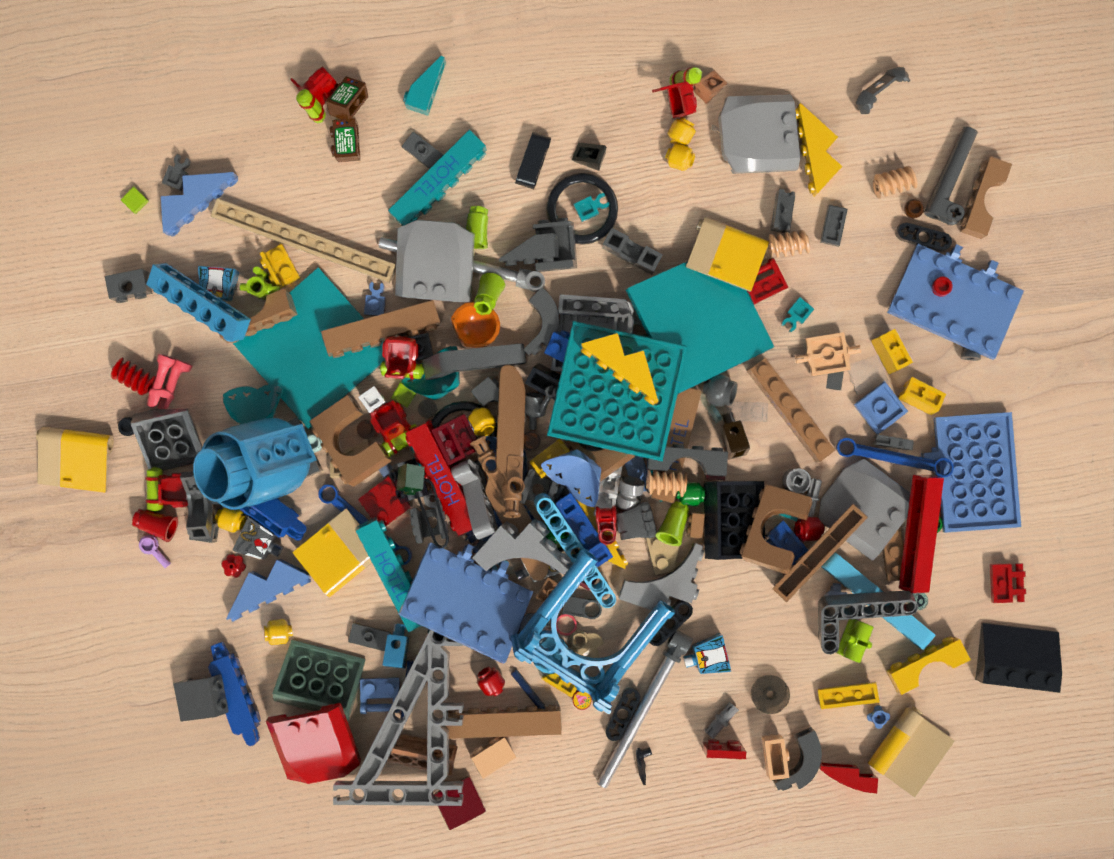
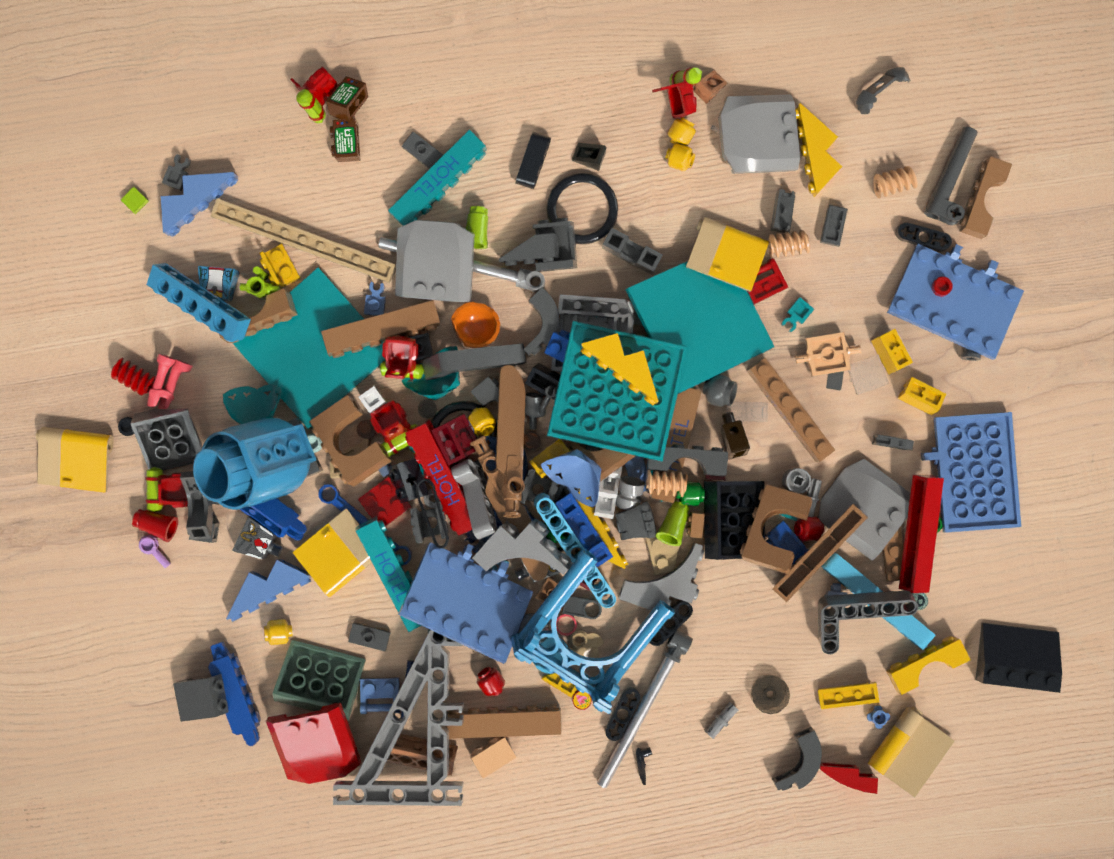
(117, 284): dark grey brick -> none
(230, 519): yellow head -> none
(238, 565): red plant -> none
(396, 657): dark azure torso -> none
(403, 395): lime tile -> none
(410, 478): dark green brick -> none
(423, 90): teal slope -> none
(470, 809): dark red slope -> none
(489, 290): lime plant -> none
(528, 690): dark blue bar -> none
(588, 208): teal plate -> none
(606, 521): red piece -> none
(709, 656): torso -> none
(714, 413): clear light blue tile -> none
(728, 750): red plate -> none
(775, 757): light nougat brick -> none
(855, 640): lime pin -> none
(880, 408): medium blue plate -> none
(895, 457): blue piece -> none
(914, 208): reddish brown plate -> none
(1001, 583): red plate -> none

